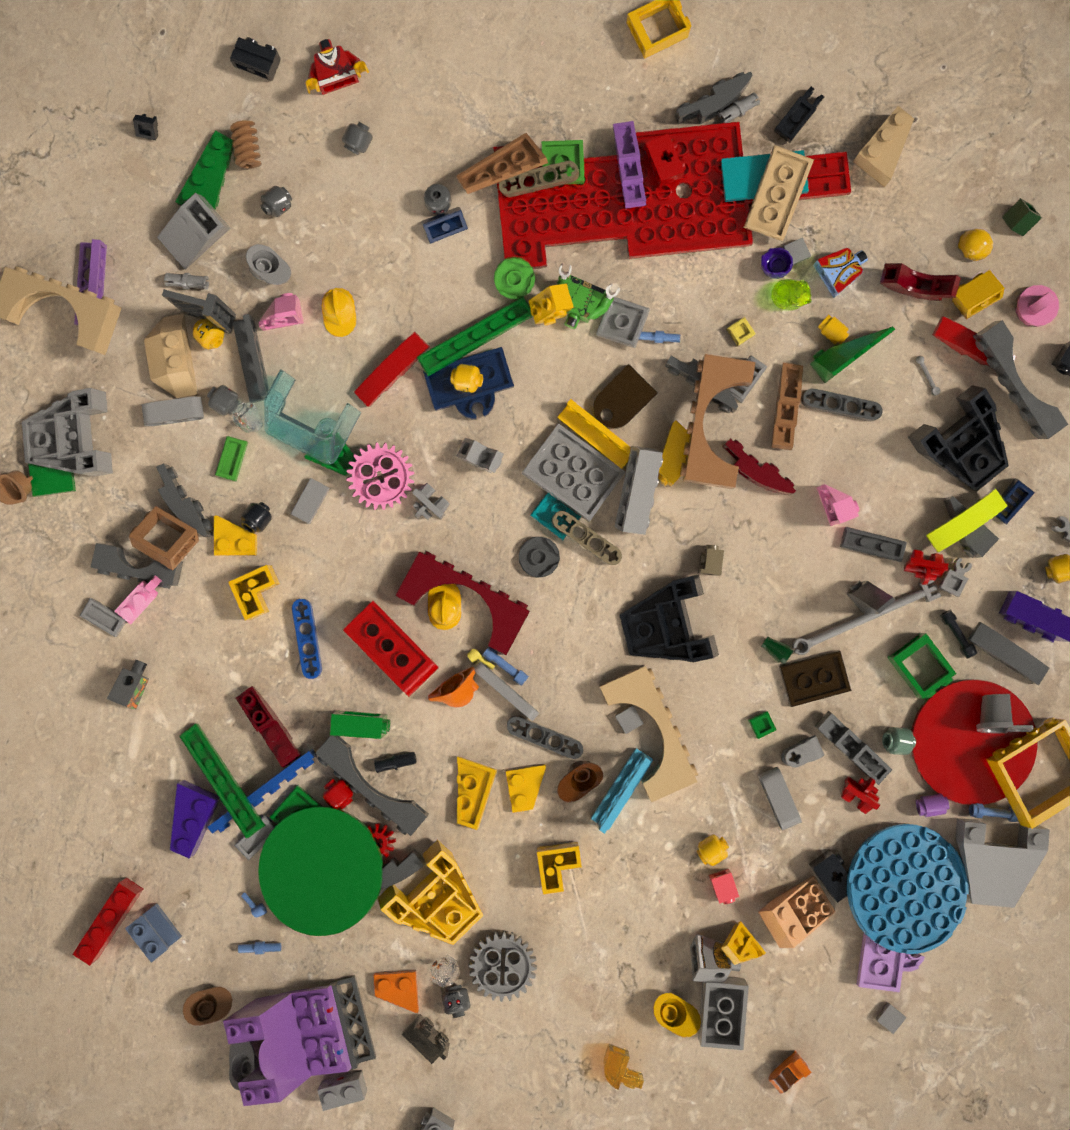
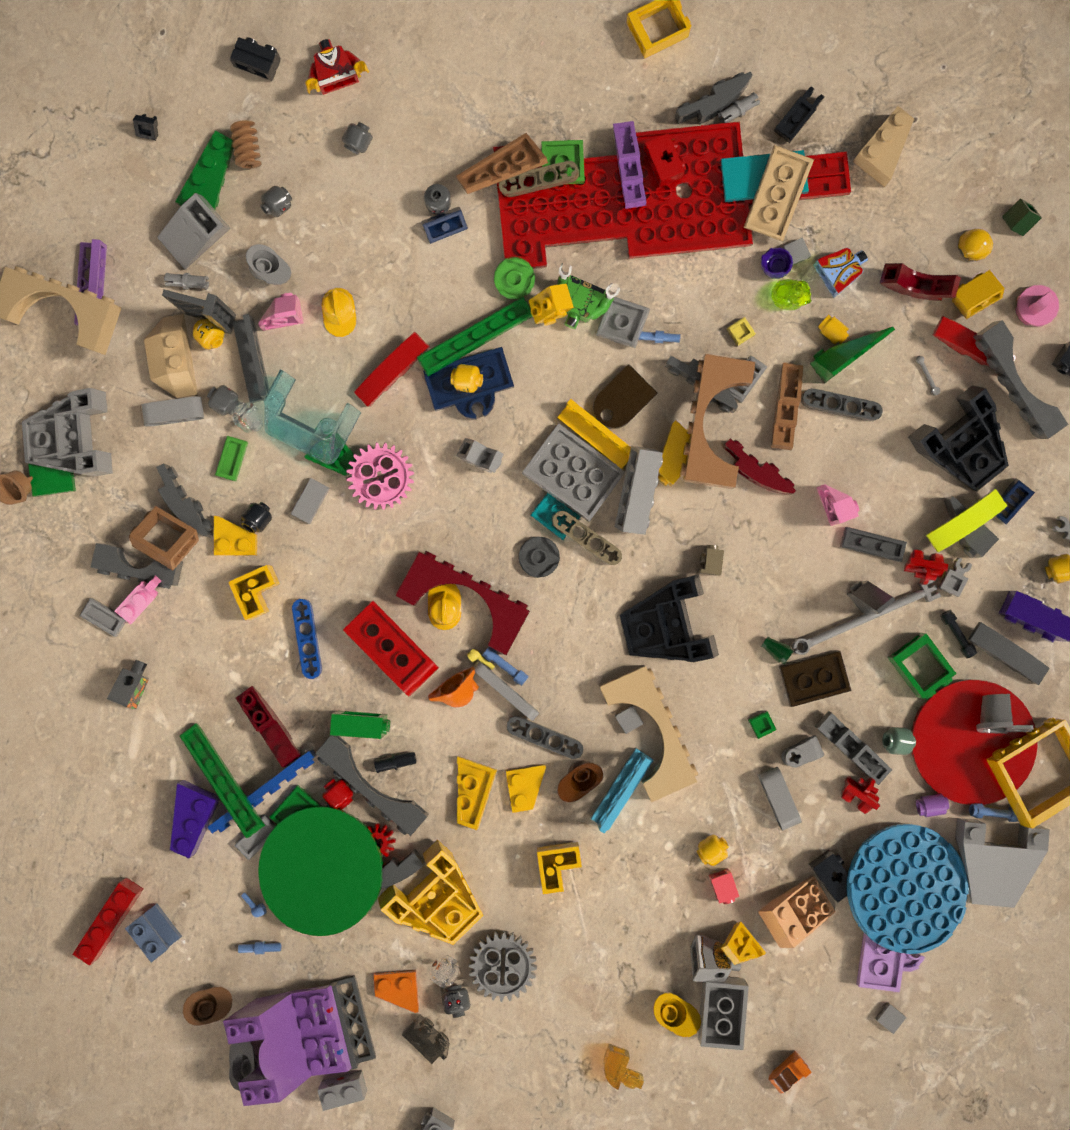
(437, 508): light grey hips -> none

